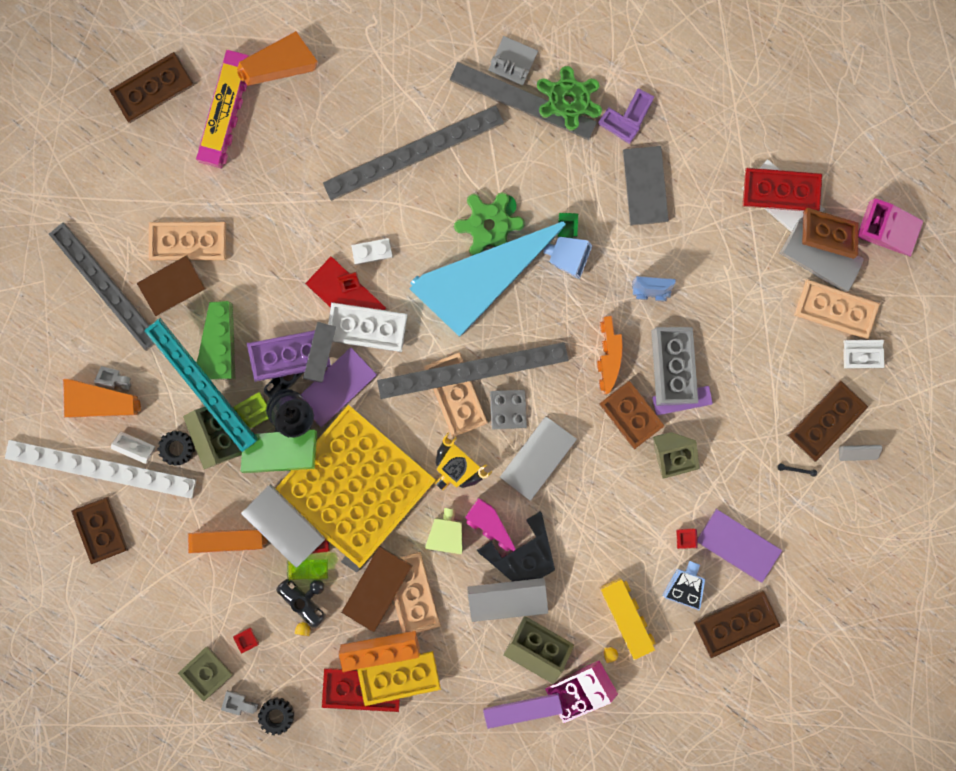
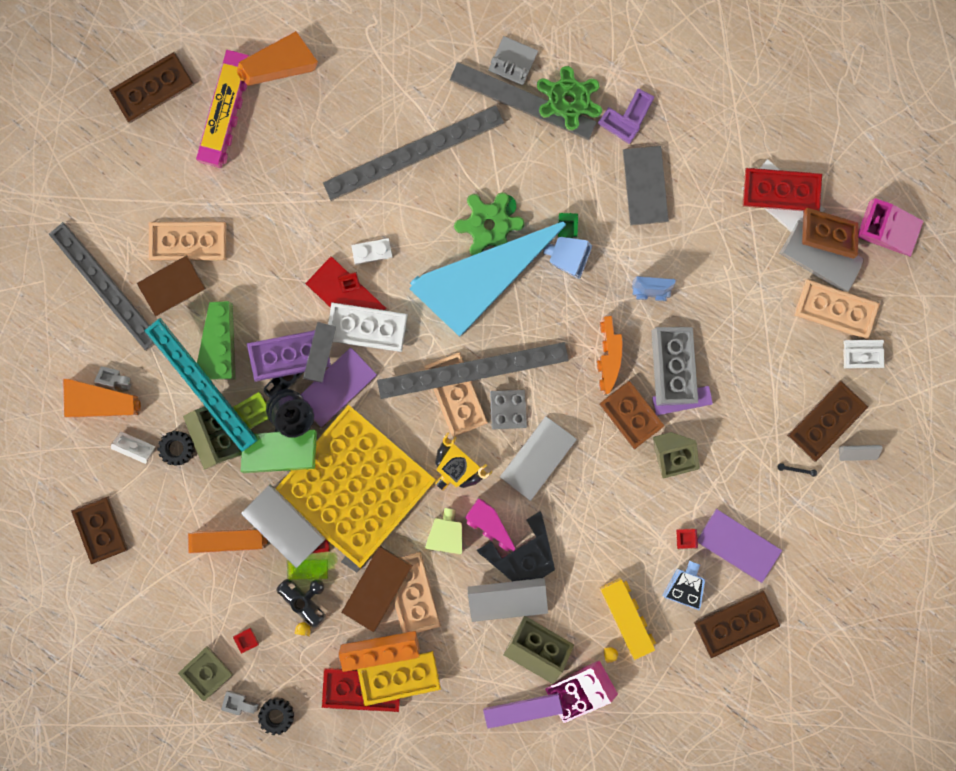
(100, 469): white plate -> none

